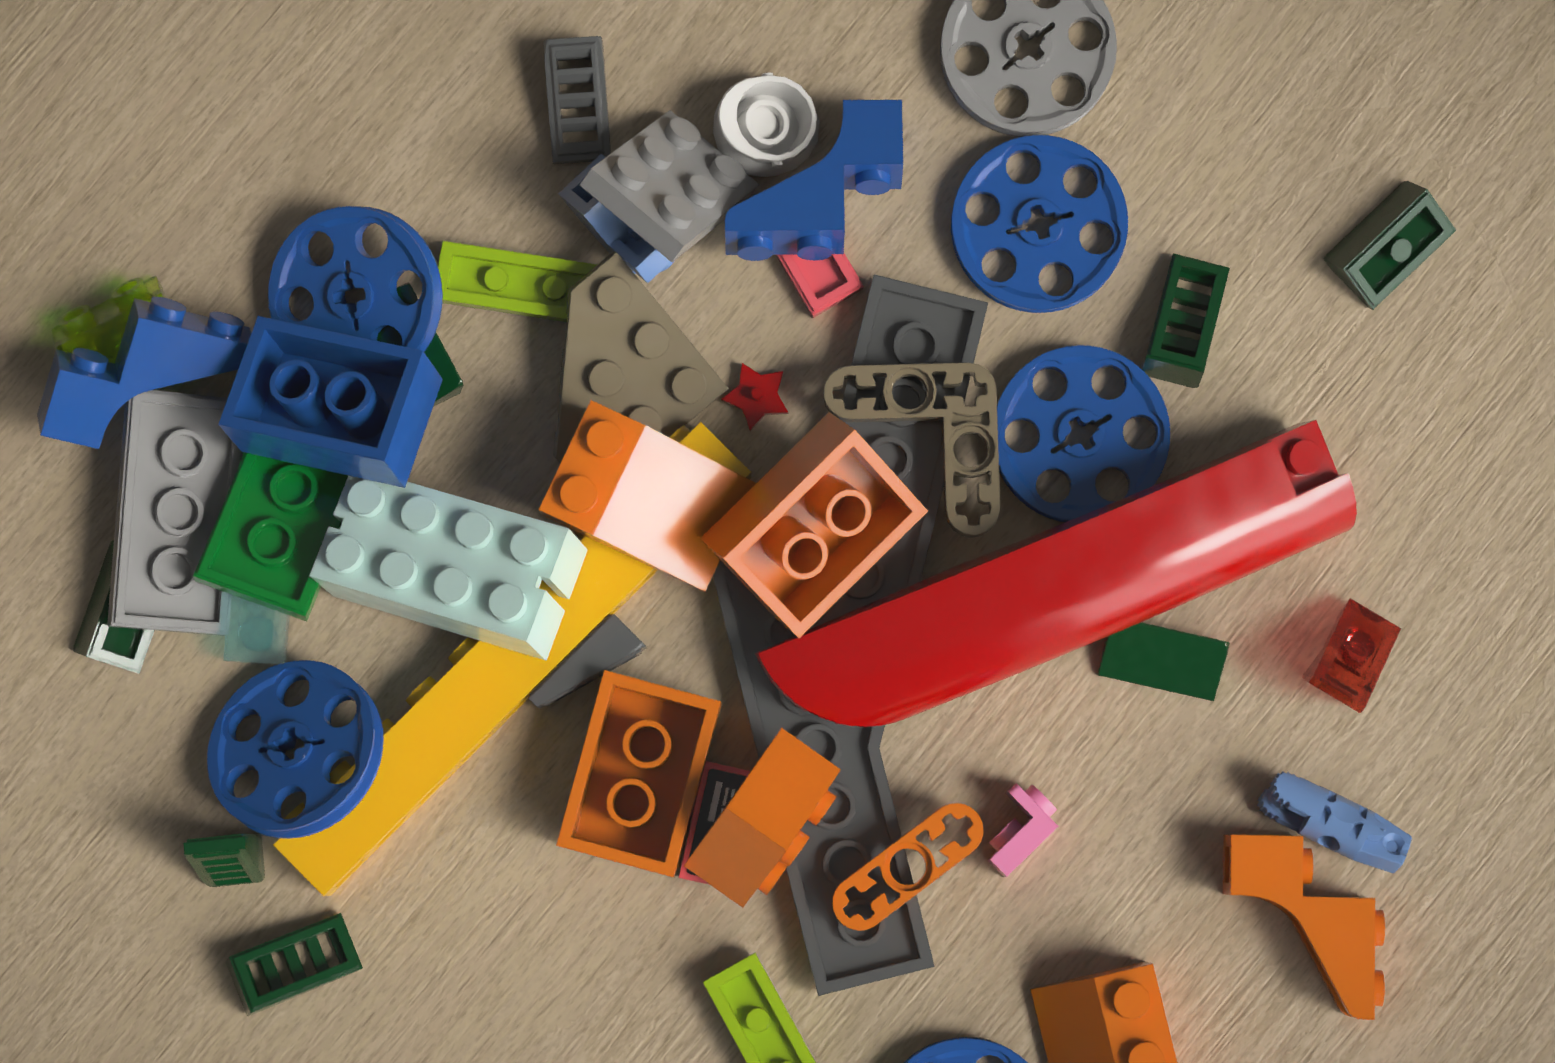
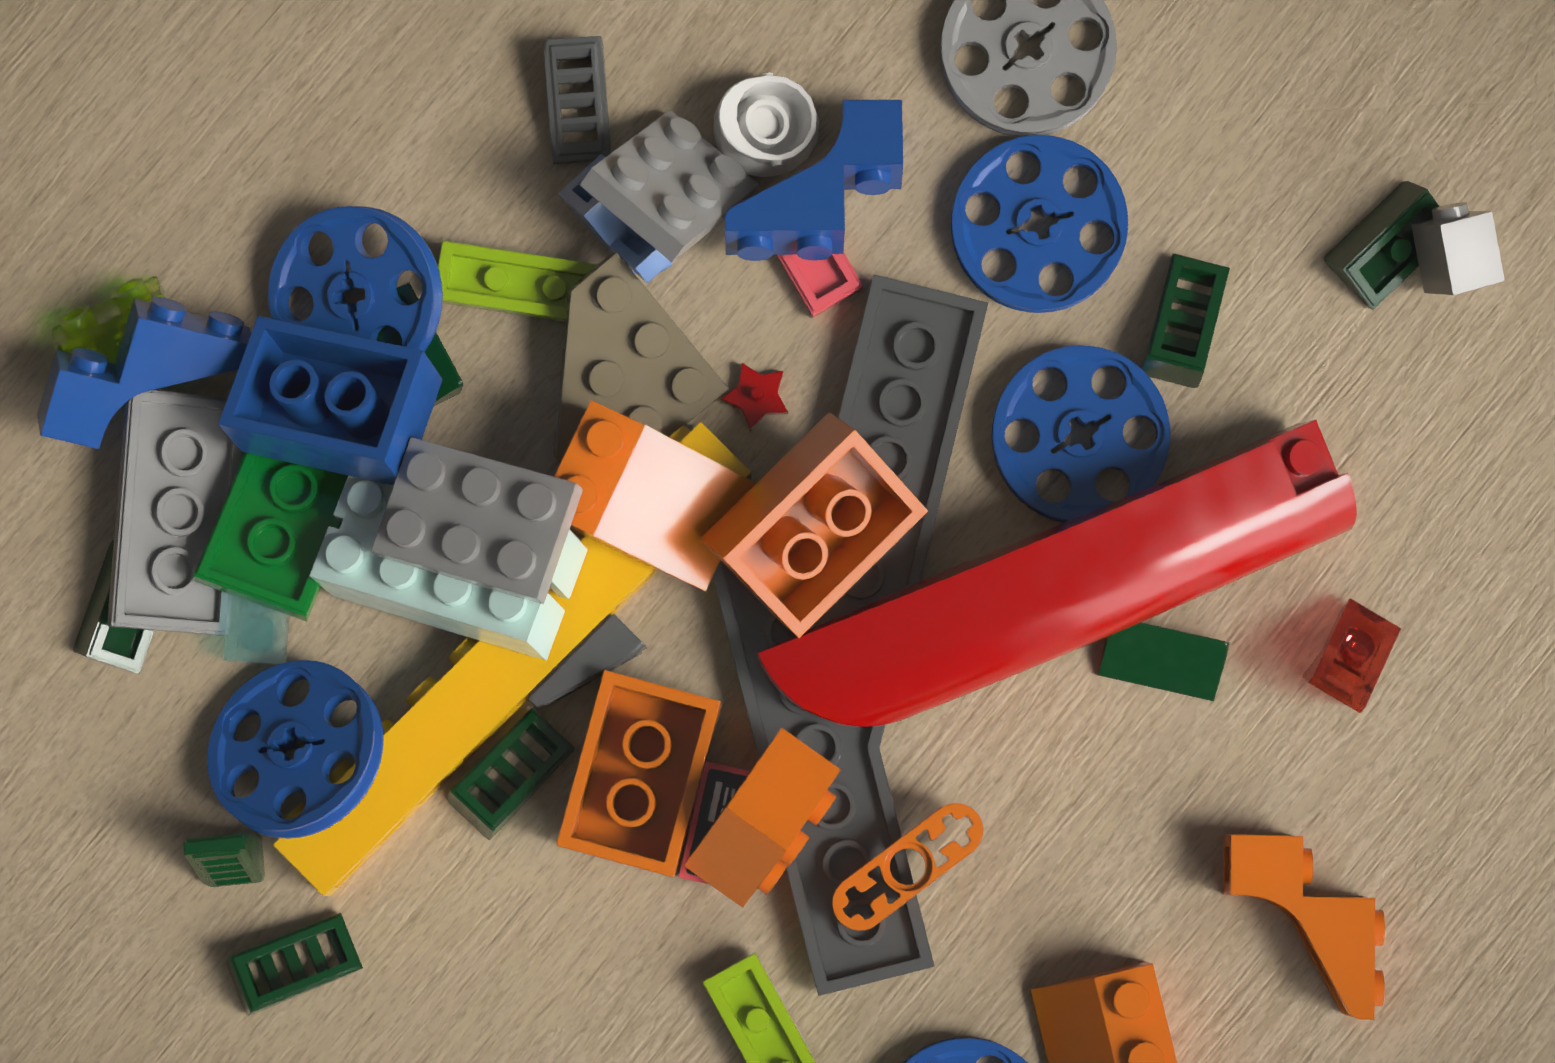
(473, 811): none -> dark green slope
(477, 520): none -> light grey plate
(956, 421): dark tan beam -> none
(1016, 841): bright pink bracket -> none
(1335, 822): medium blue hinge -> none
(1457, 250): none -> brick

